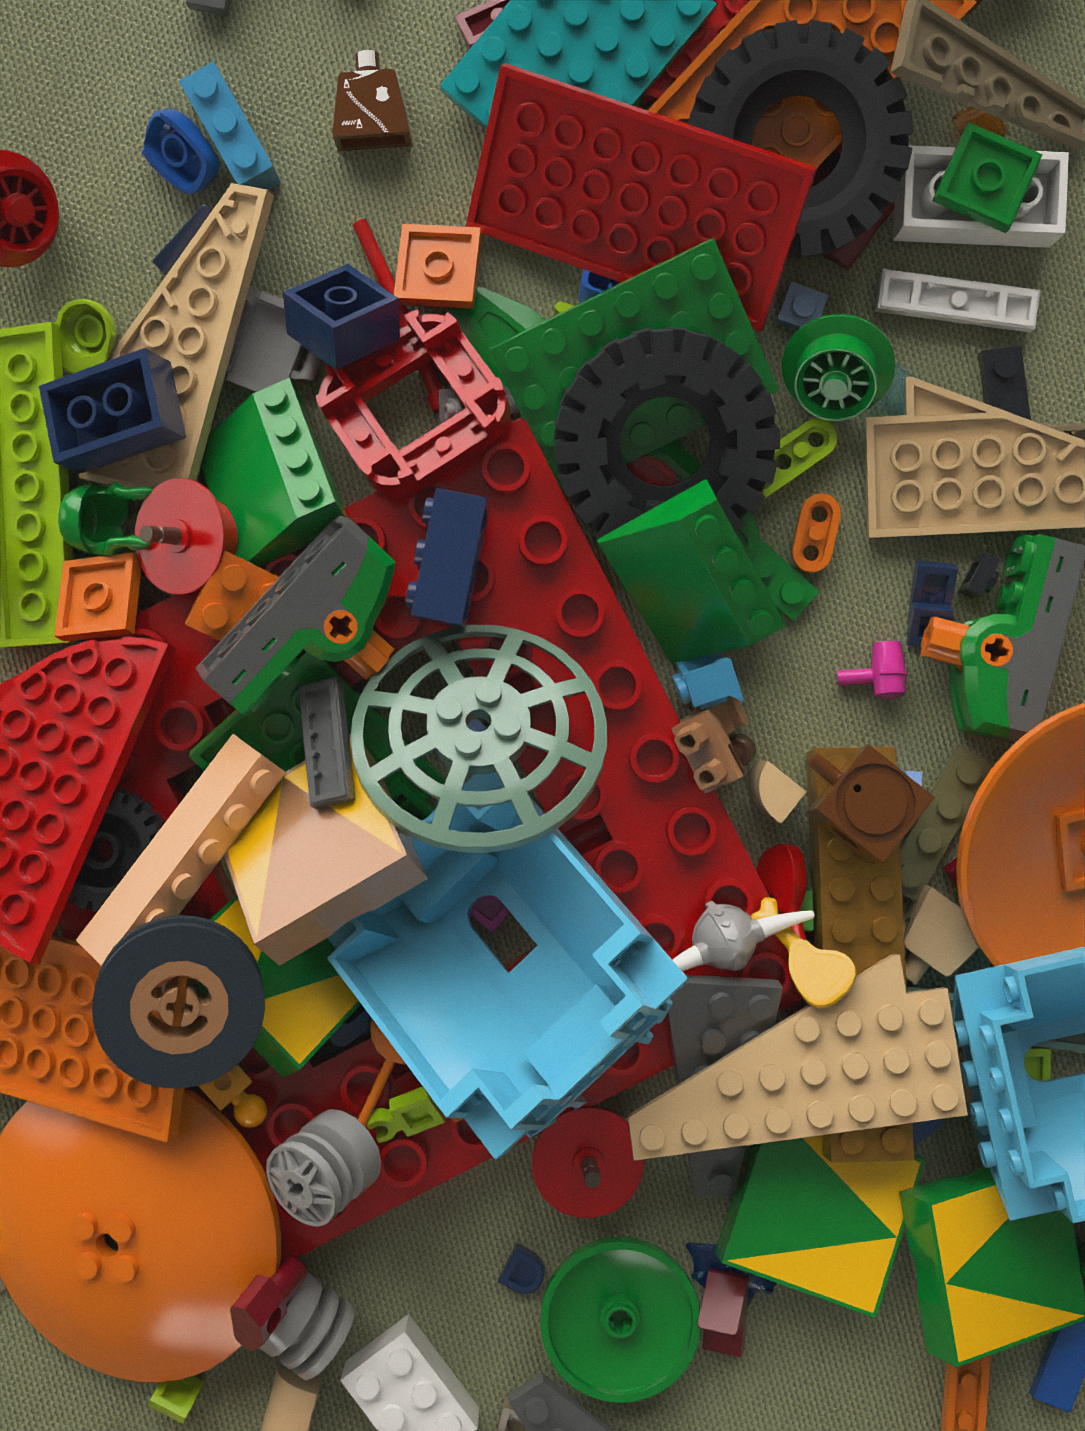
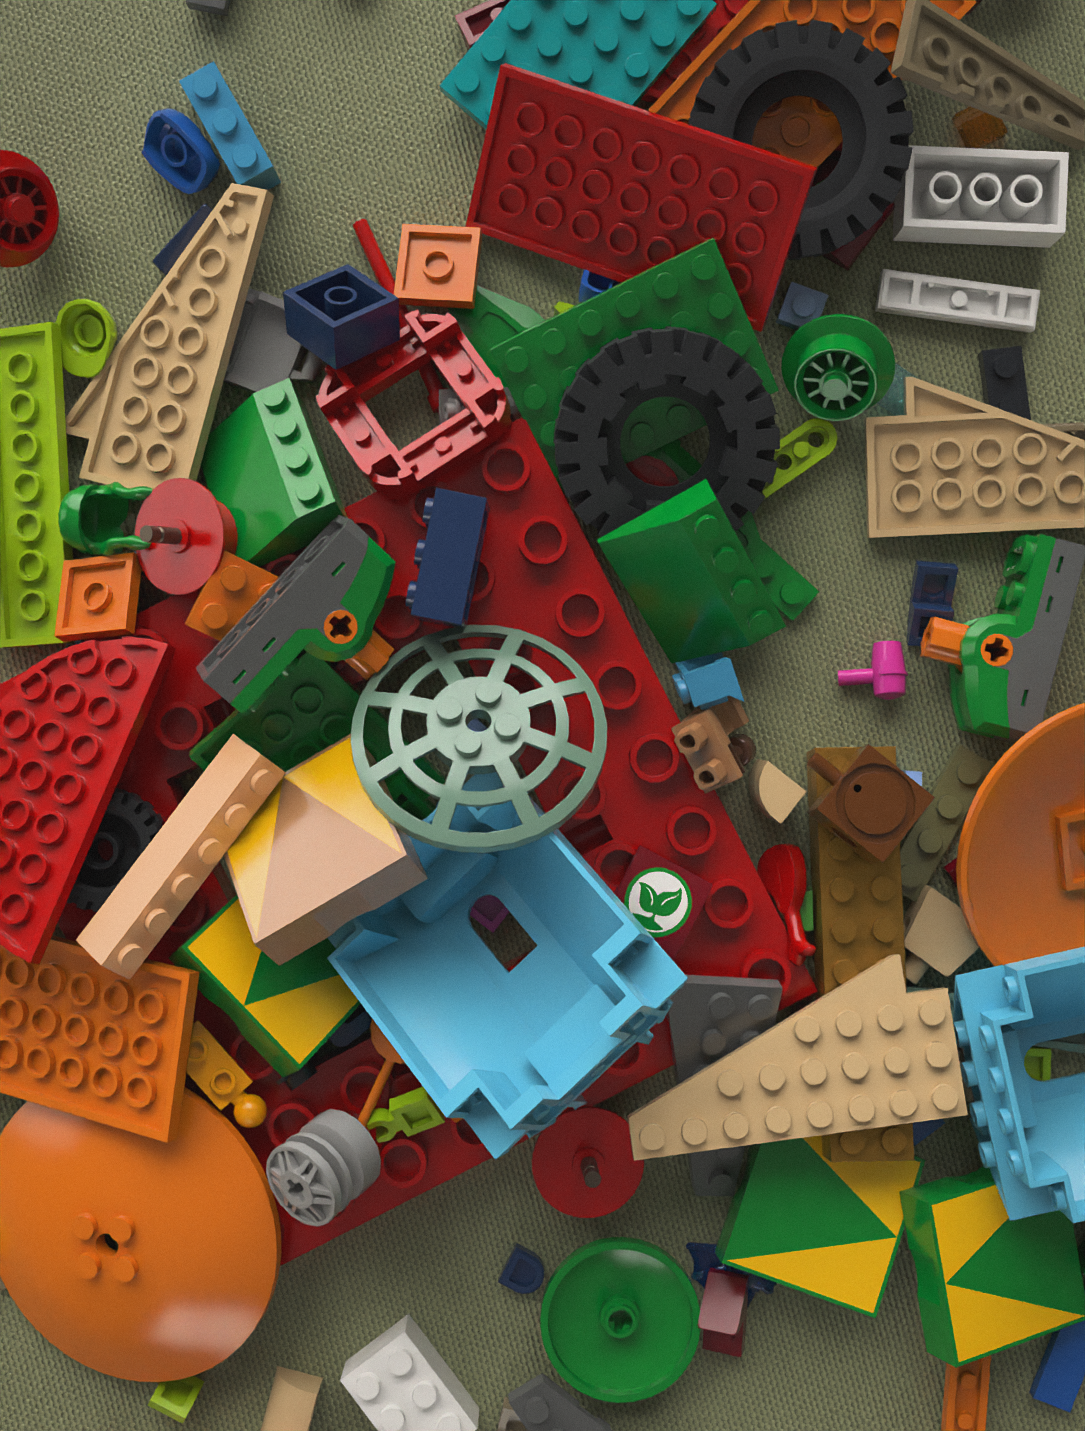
(112, 411): dark blue brick -> none
(184, 1053): black wheel -> none
(264, 1303): dark red piece -> none
(299, 1077): none -> black plate
(311, 1329): light grey wheel -> none
(326, 743): dark grey plate -> none
(369, 107): reddish brown torso -> none
(662, 898): none -> slope
(728, 936): light grey helmet -> none
(815, 534): orange plate -> none
(818, 974): yellow piece -> none
(980, 576): black plate -> none
(987, 177): green tile -> none

